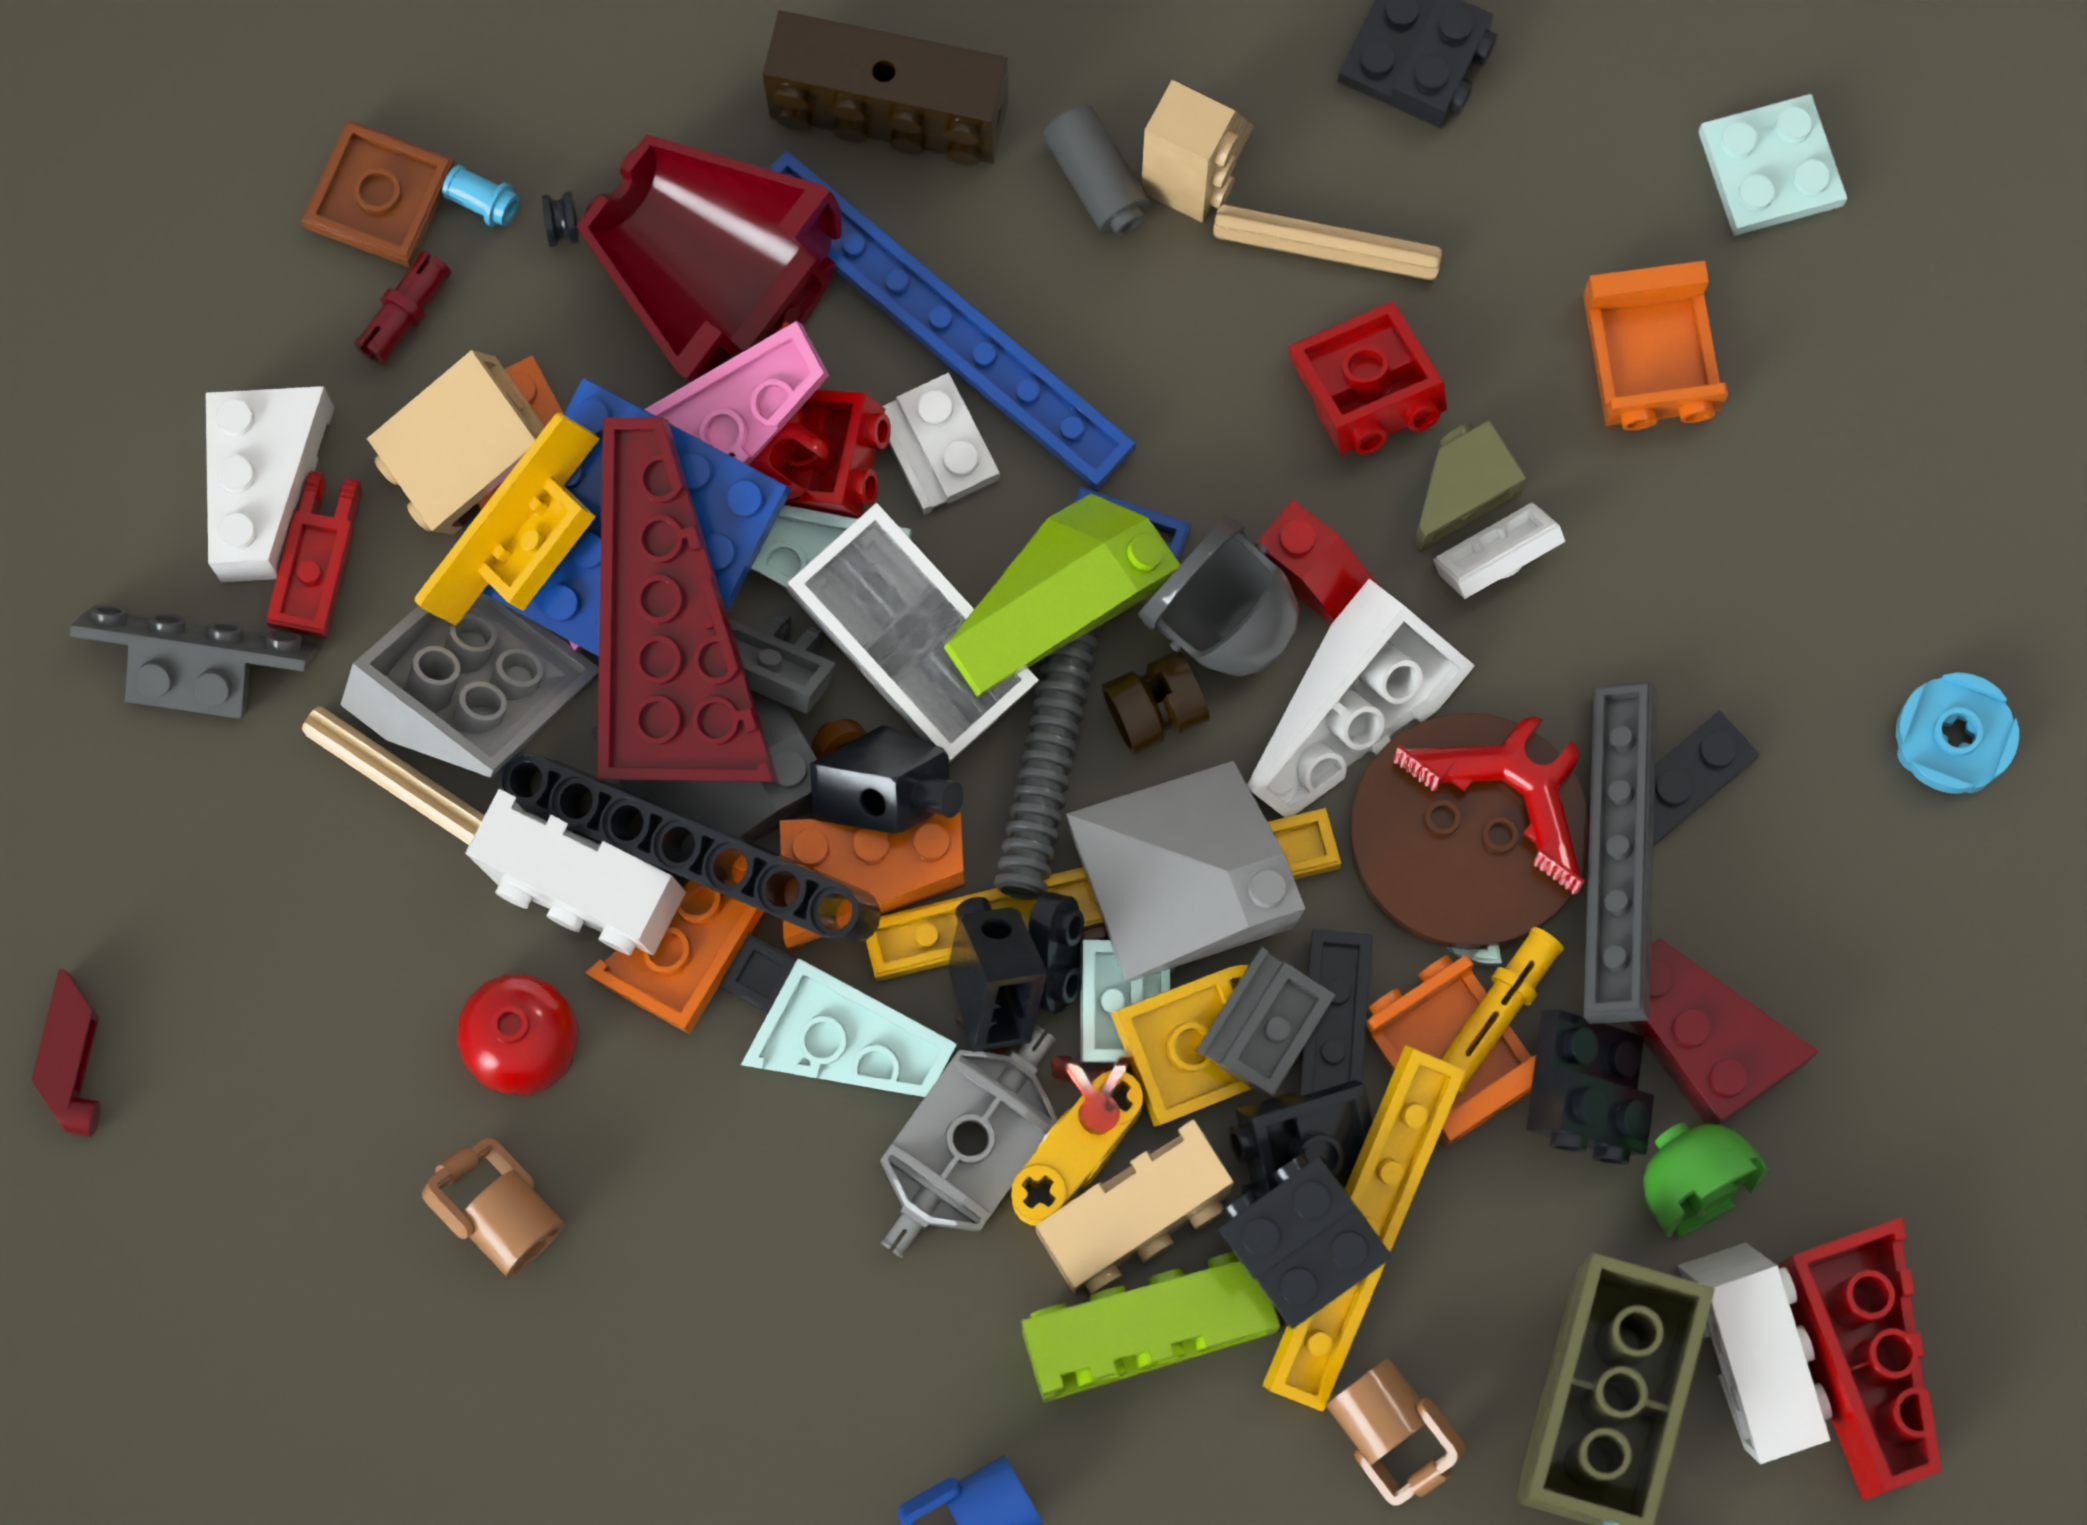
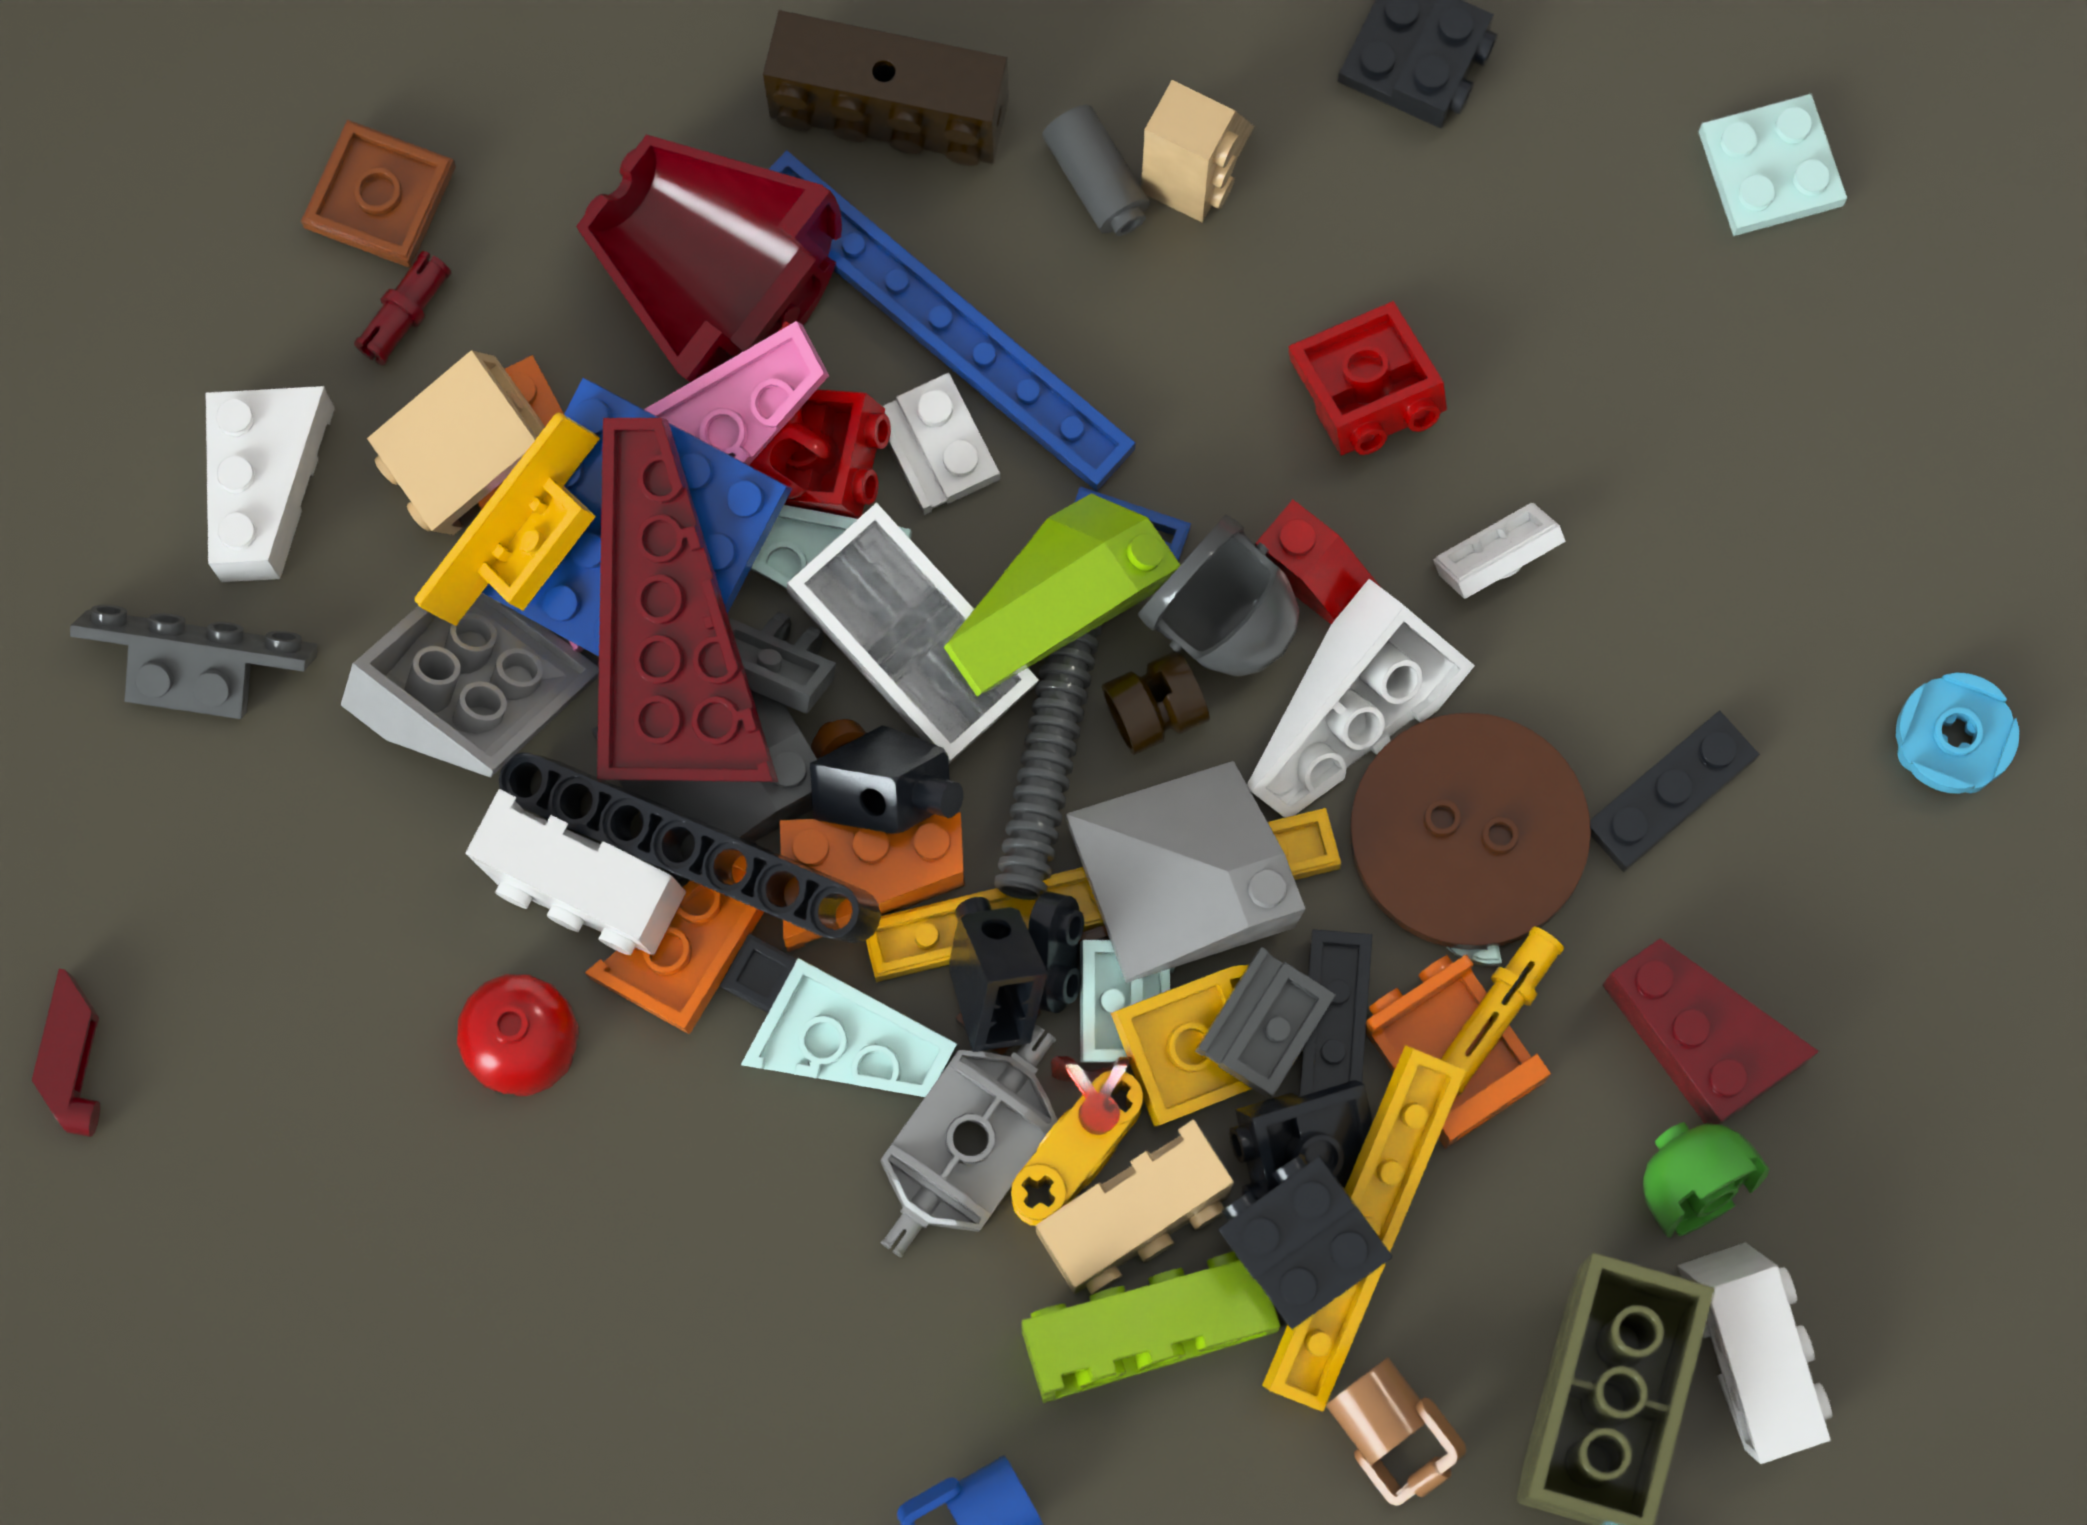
(313, 560): red hinge -> none
(392, 773): tan axle -> none
(482, 196): medium azure pin -> none
(505, 1218): medium nougat piece -> none
(560, 219): black bush -> none
(1327, 242): tan axle -> none
(1467, 482): olive slope -> none
(1534, 781): red piece -> none
(1589, 1089): black plate -> none
(1620, 854): dark grey tile -> none
(1653, 345): orange panel -> none
(1868, 1354): red wedge -> none

